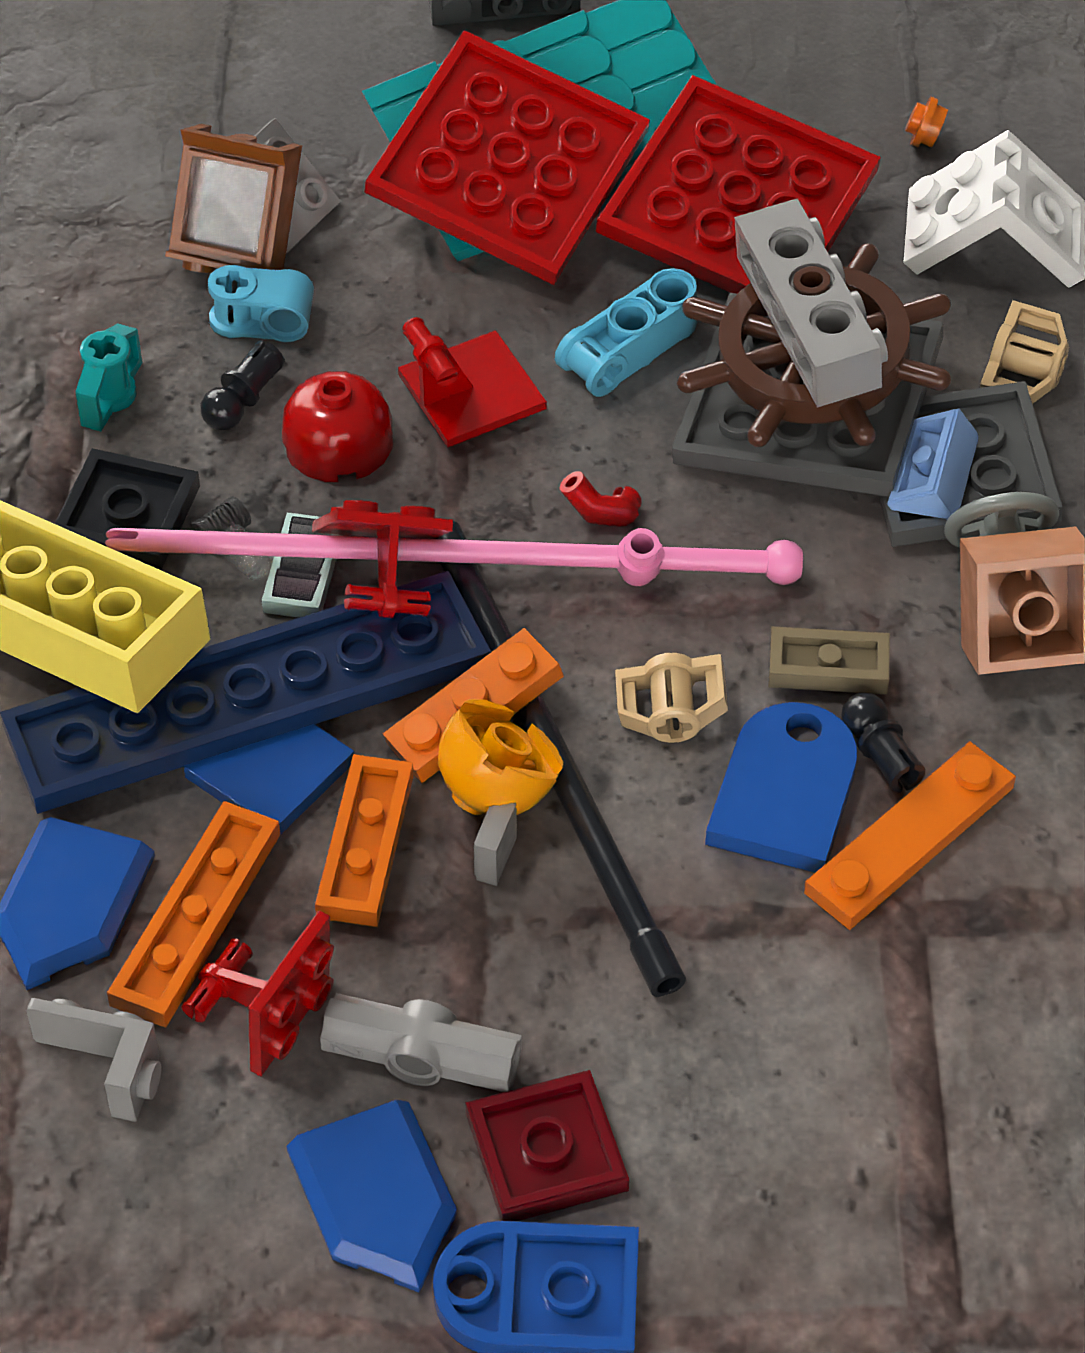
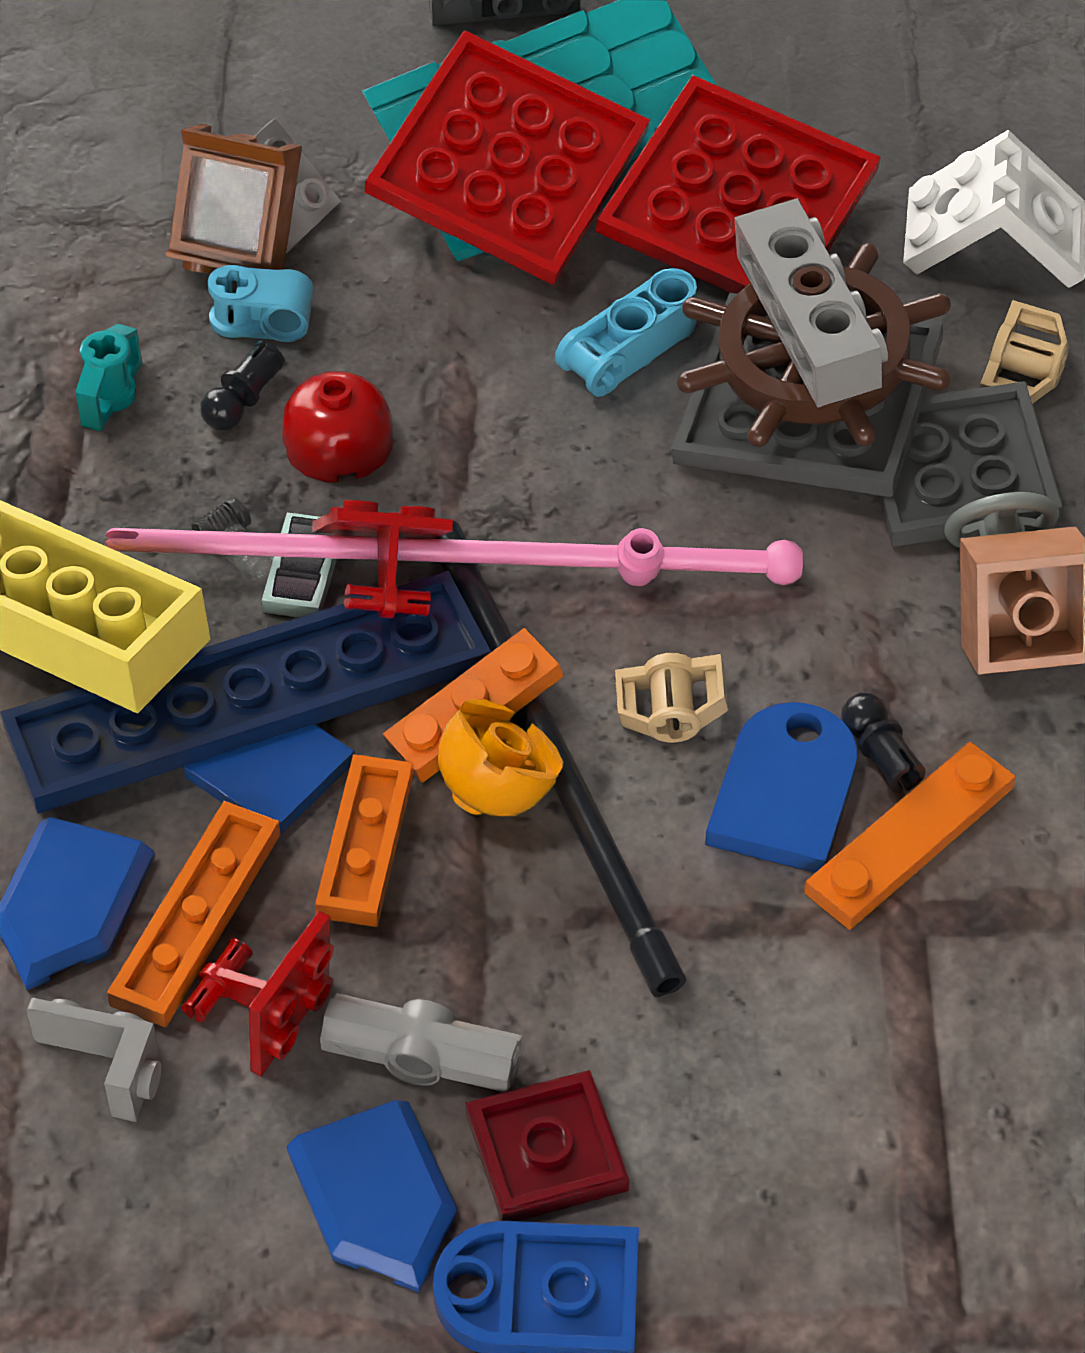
(128, 494): black plate -> none
(467, 385): red plate -> none
(495, 842): light grey tile -> none
(600, 509): red arm -> none
(829, 660): dark tan plate -> none
(926, 122): orange plate -> none
(935, 465): light blue slope -> none

